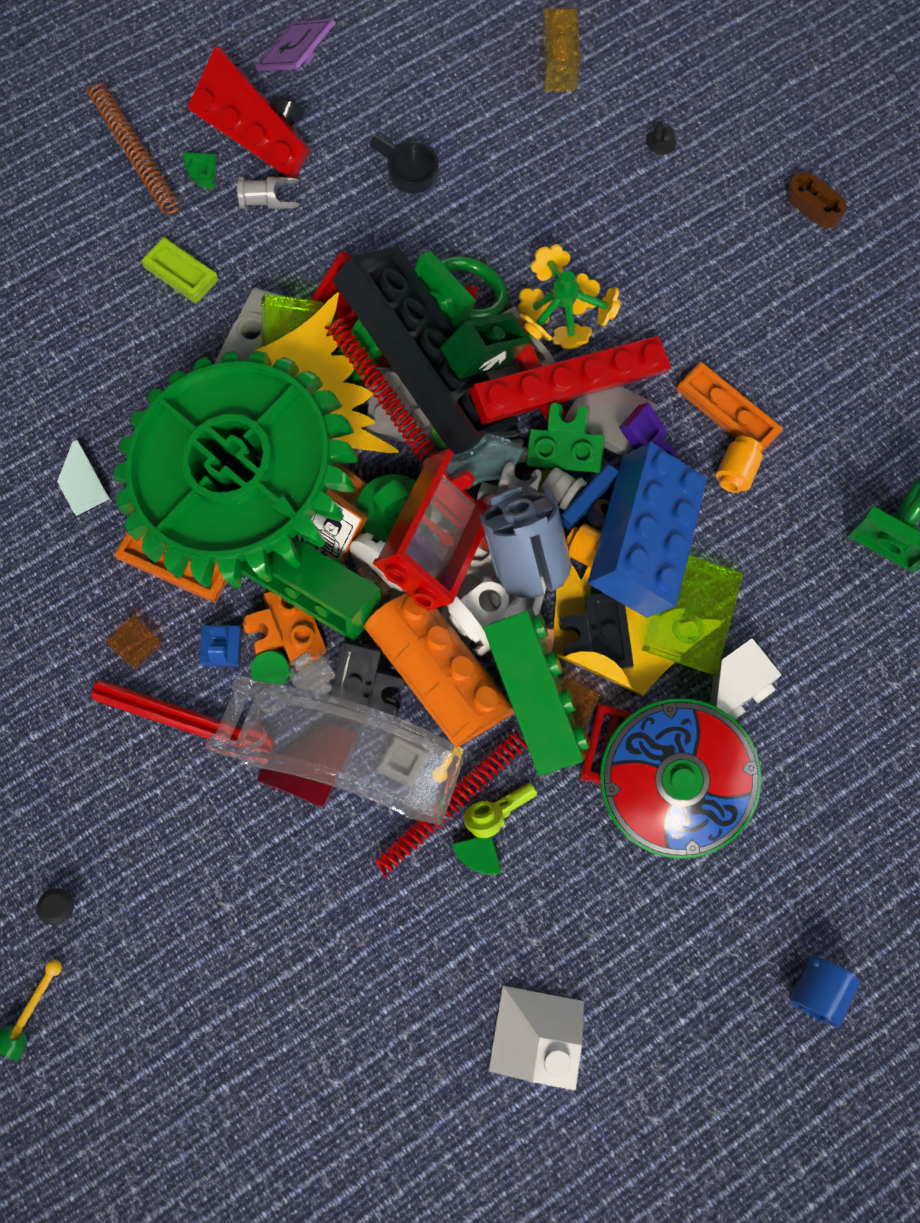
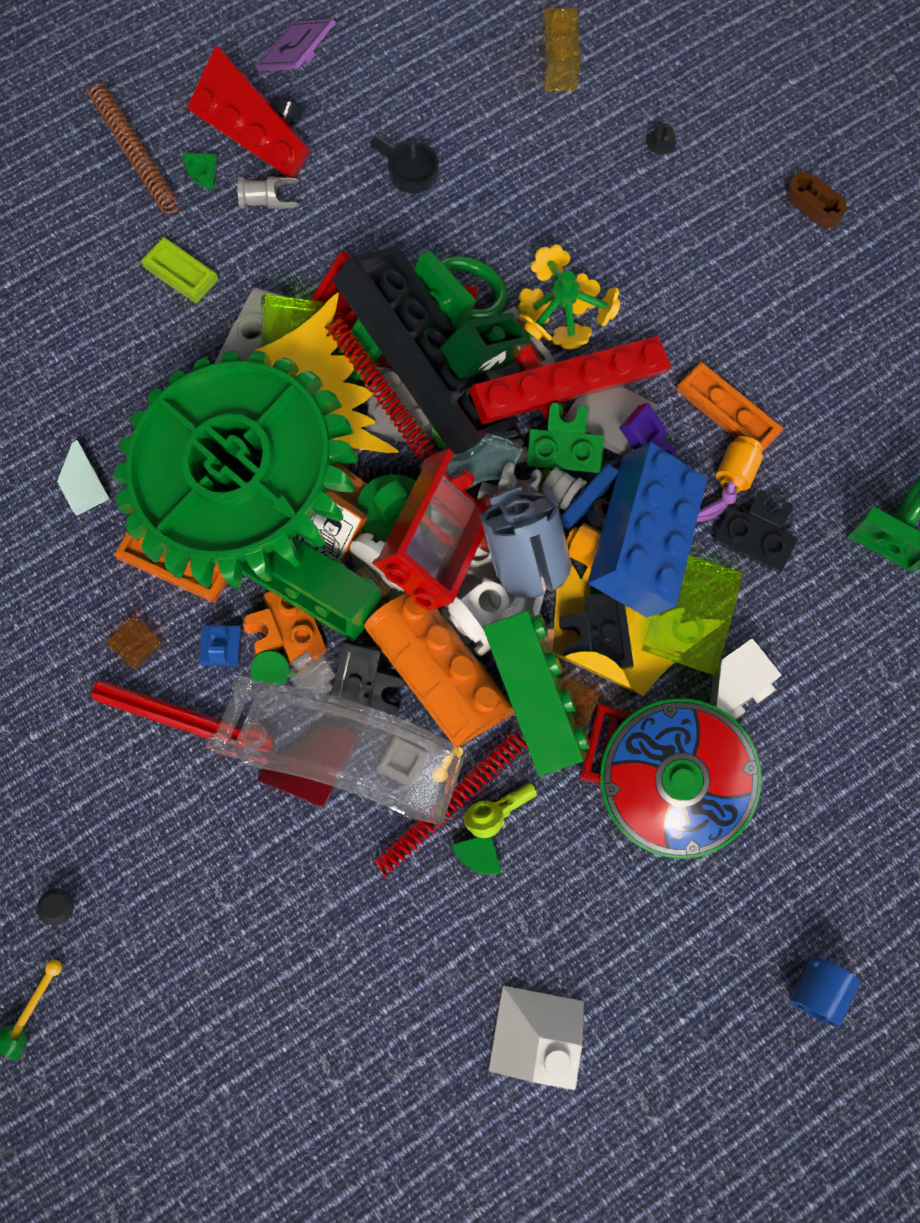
(720, 507): none -> medium lavender piece
(758, 534): none -> black plate

